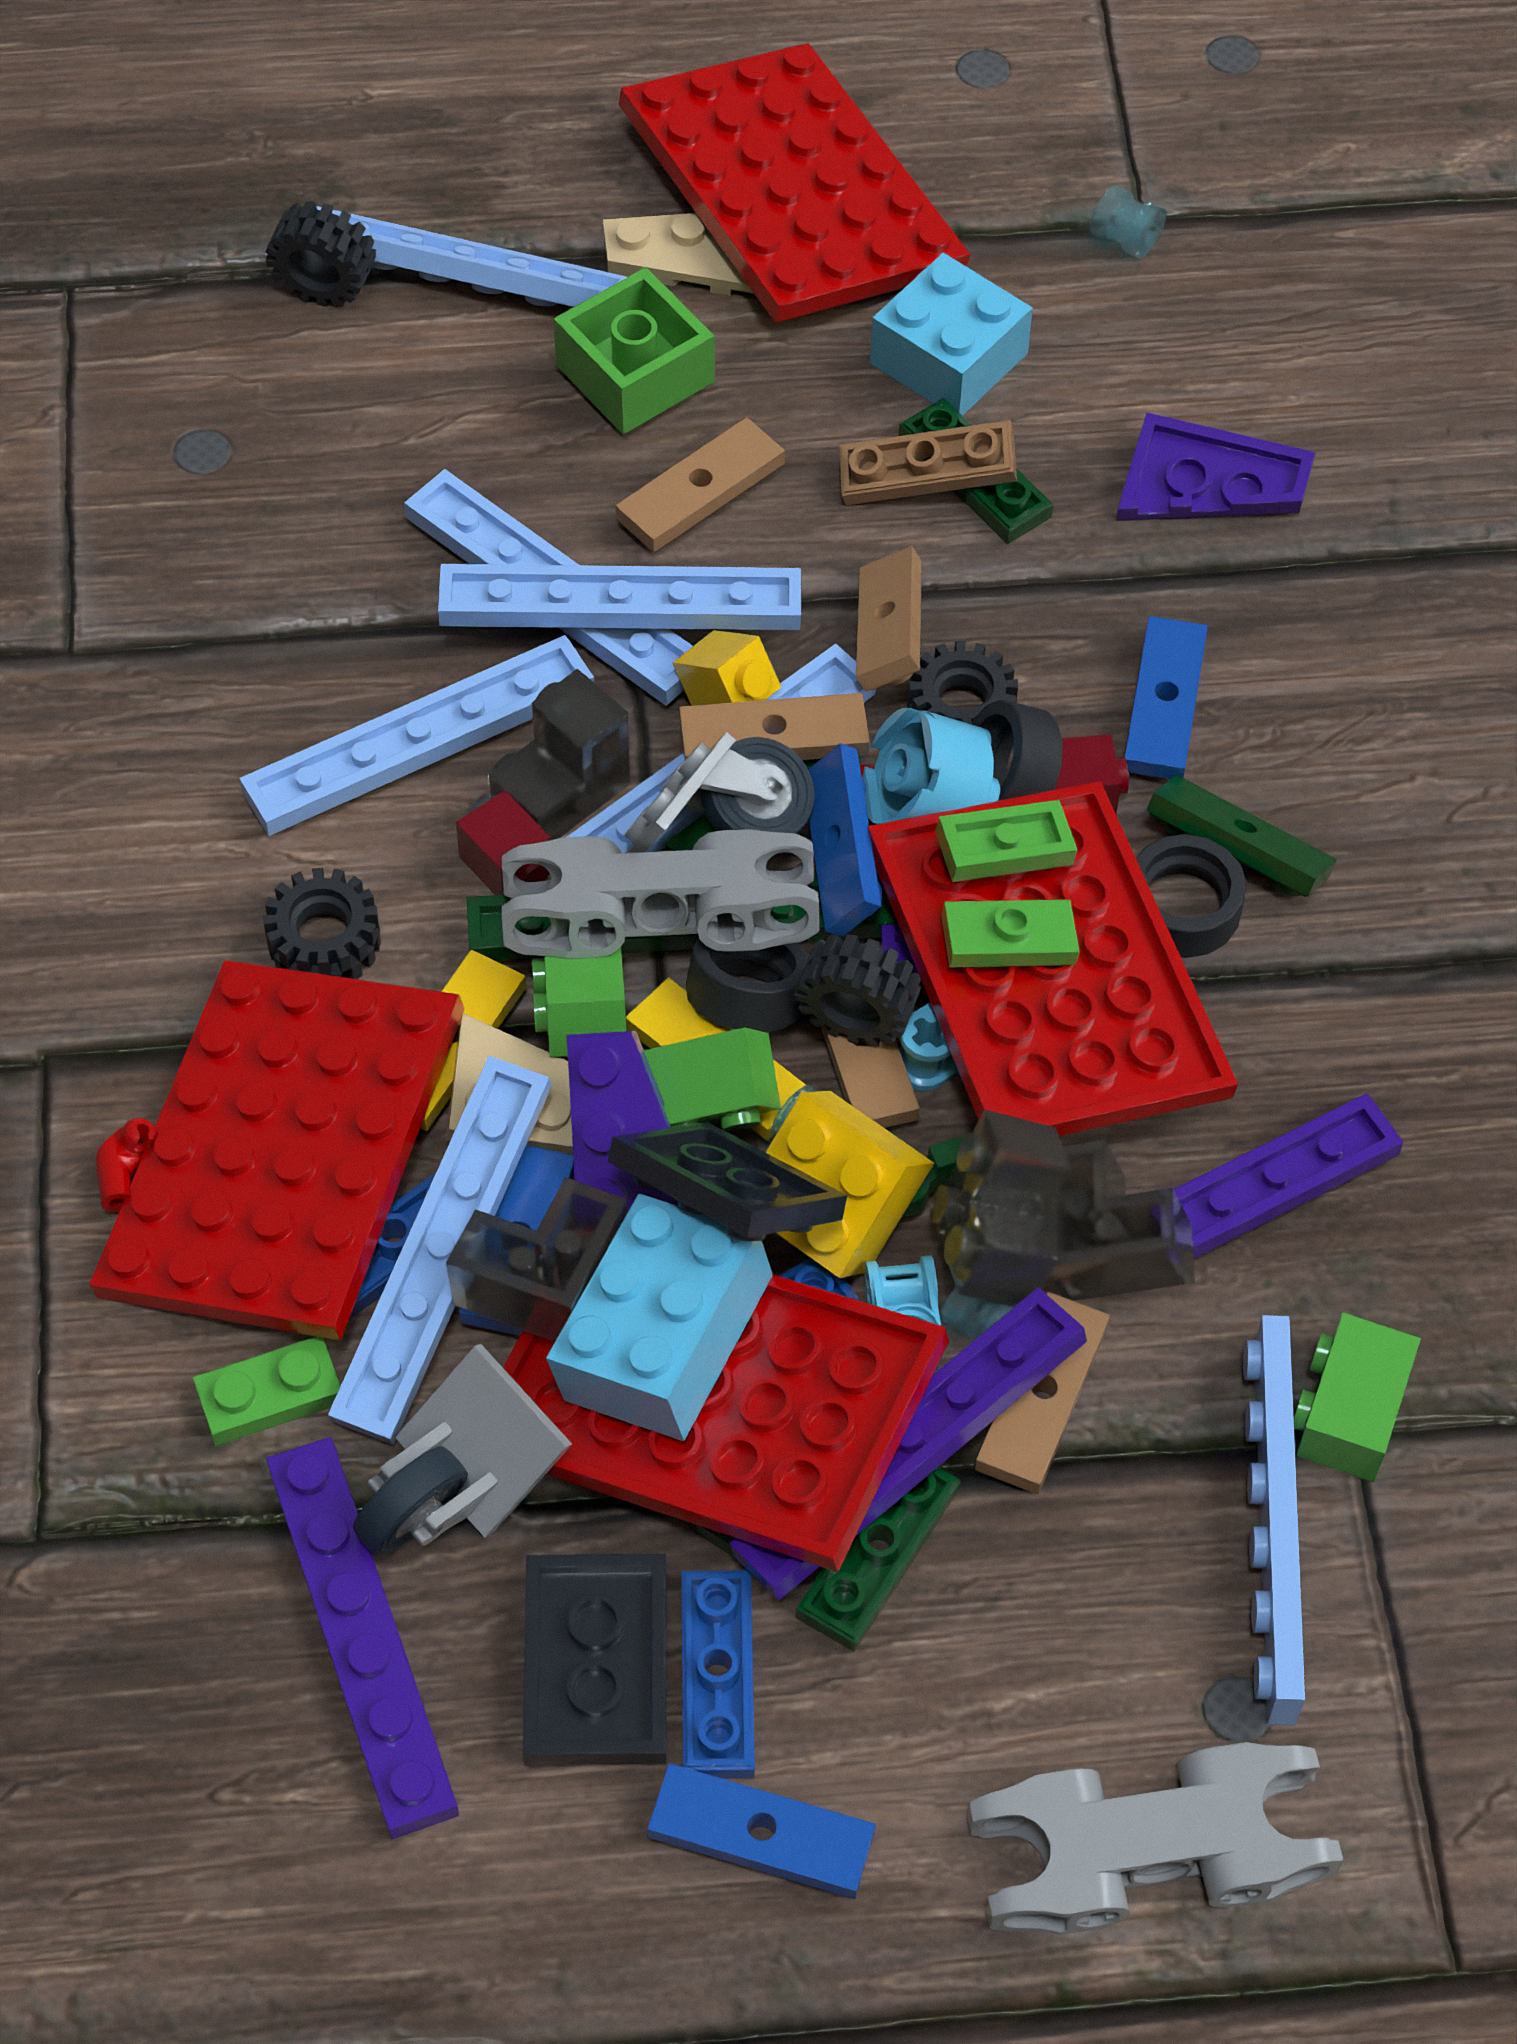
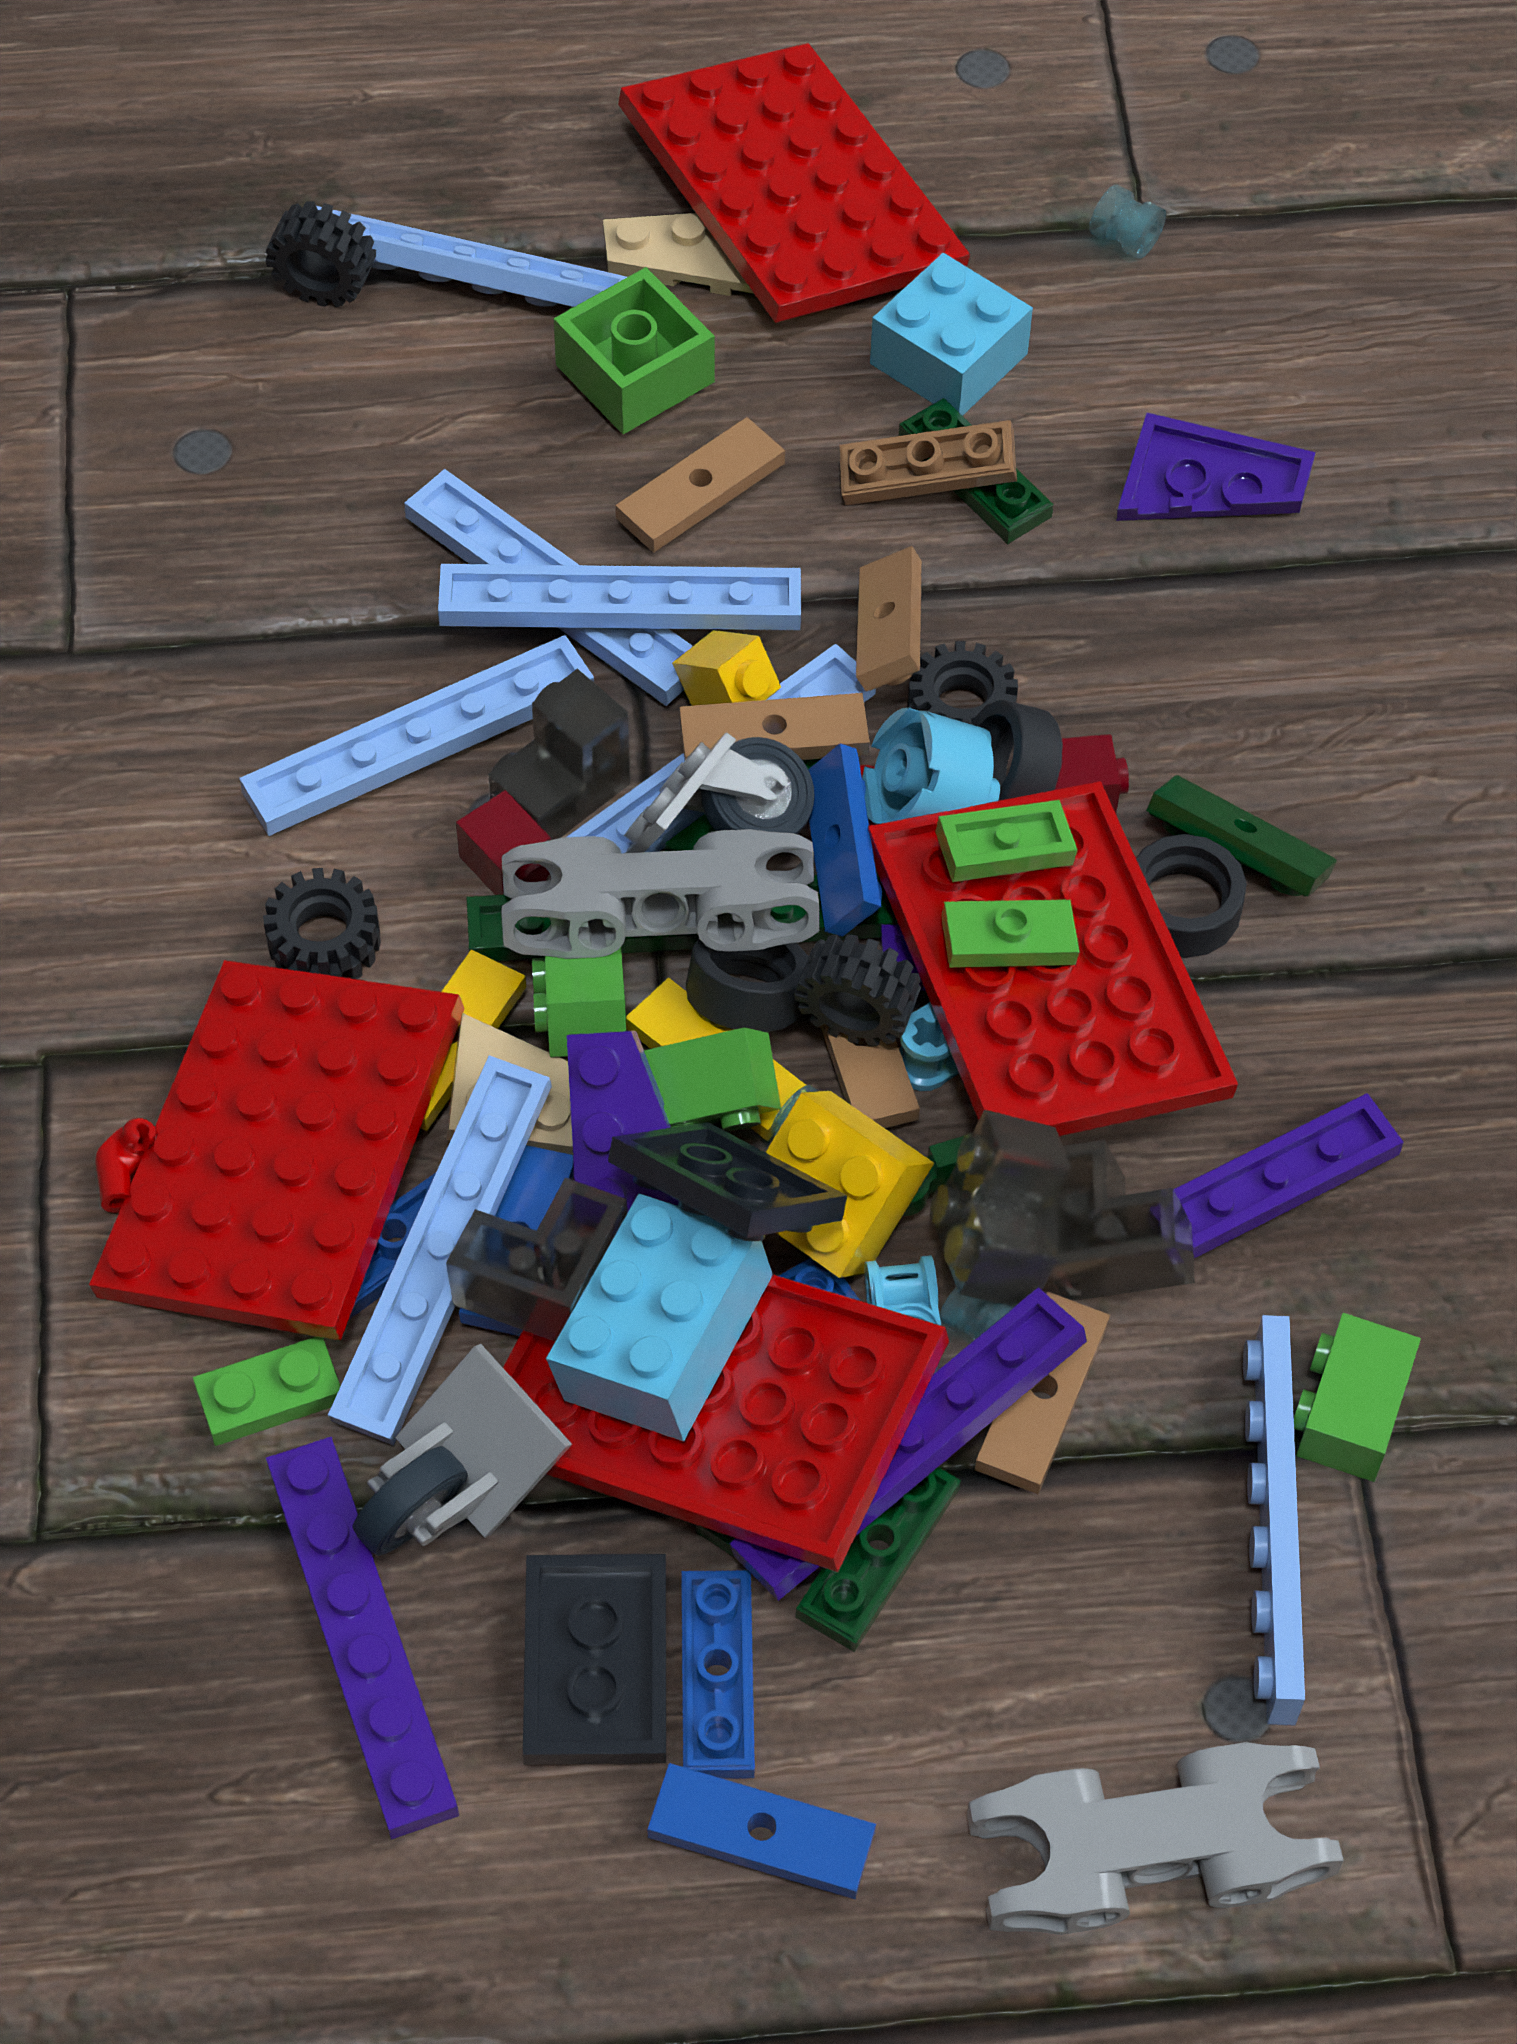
(1165, 697): blue tile -> none

